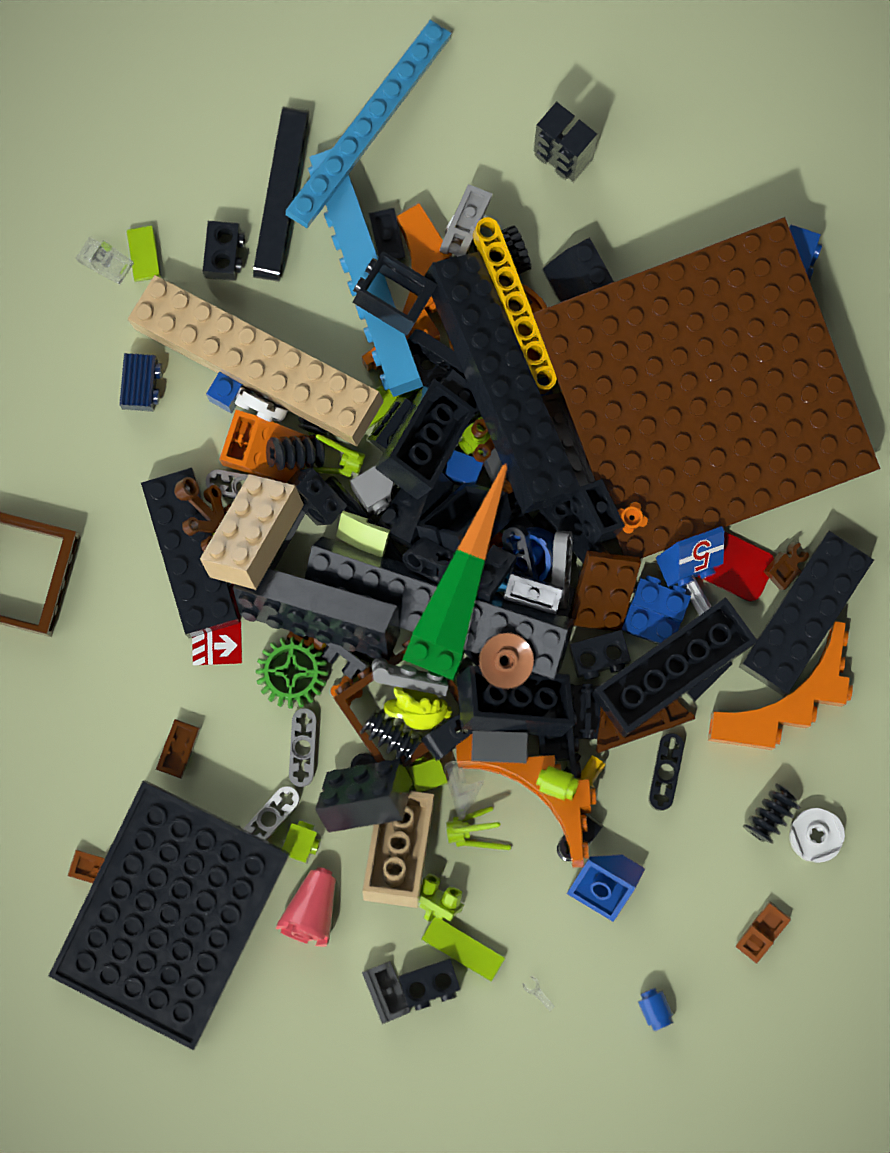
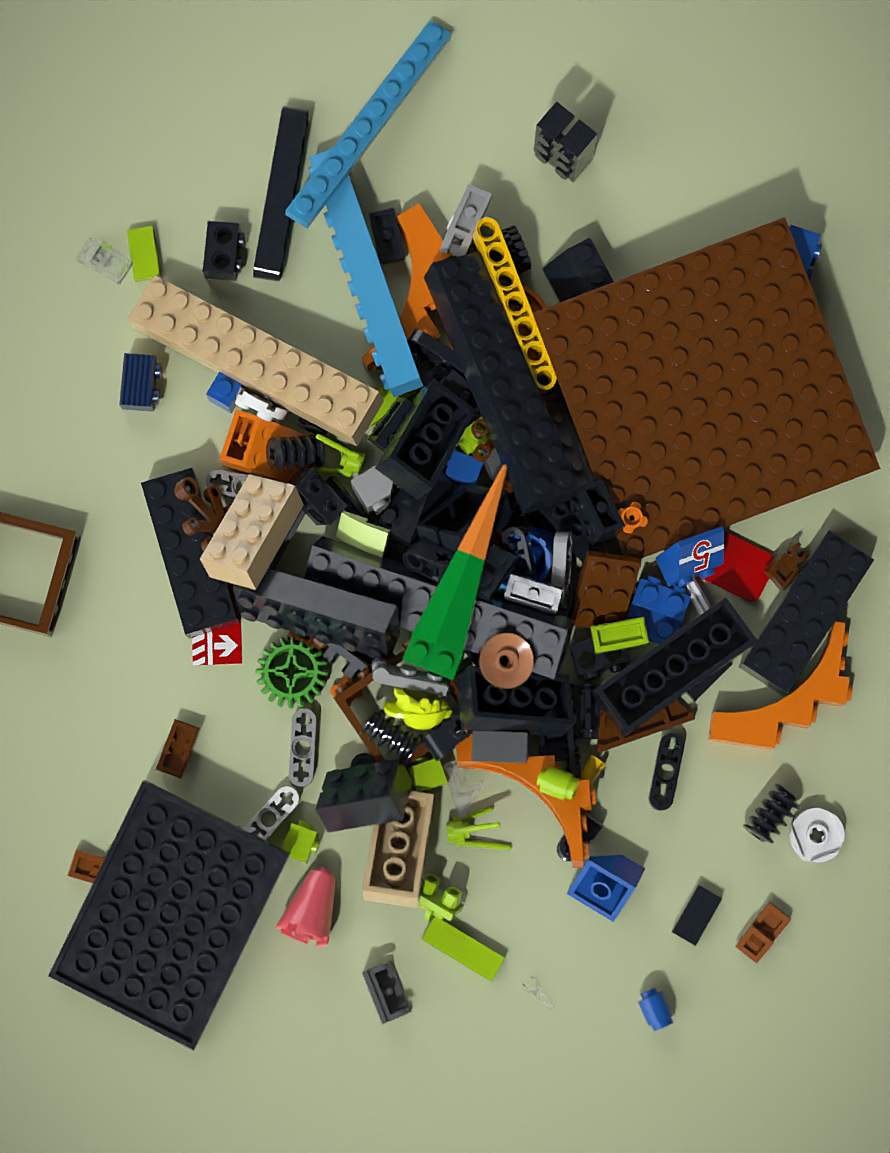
(404, 277): black window -> none
(427, 977): black brick -> none
(619, 635): none -> lime tile
(696, 915): none -> black tile

